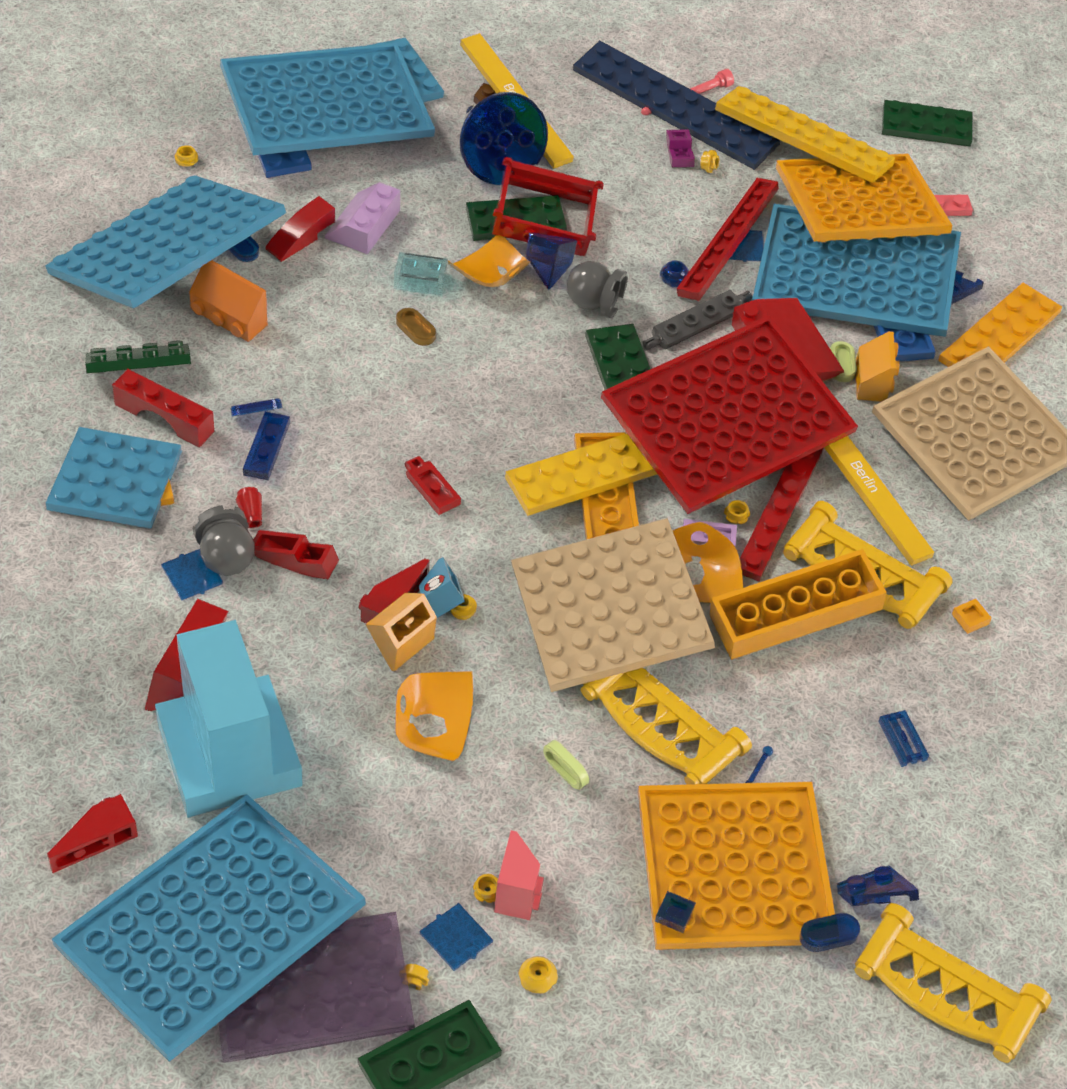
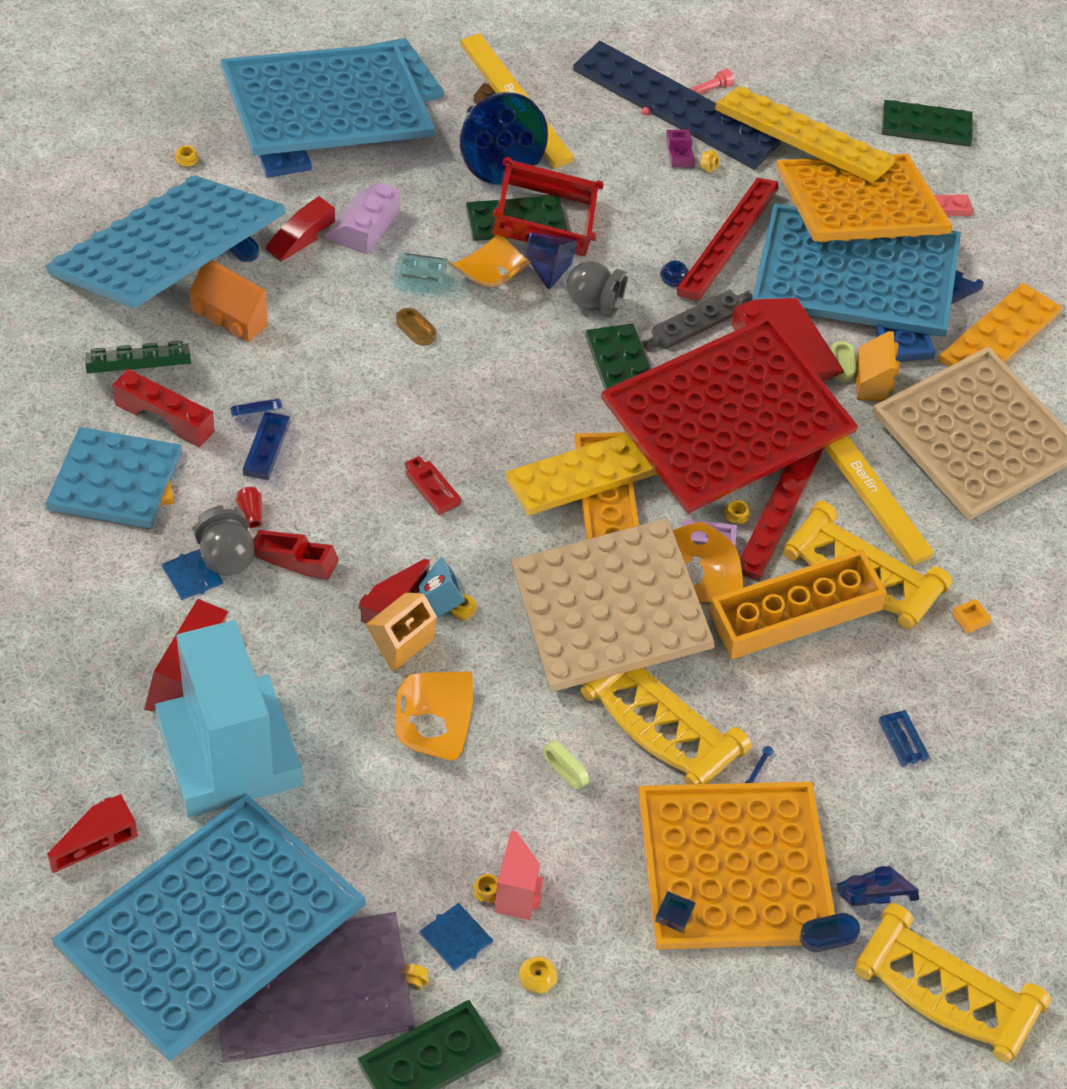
(750, 248): clear blue piece -> none

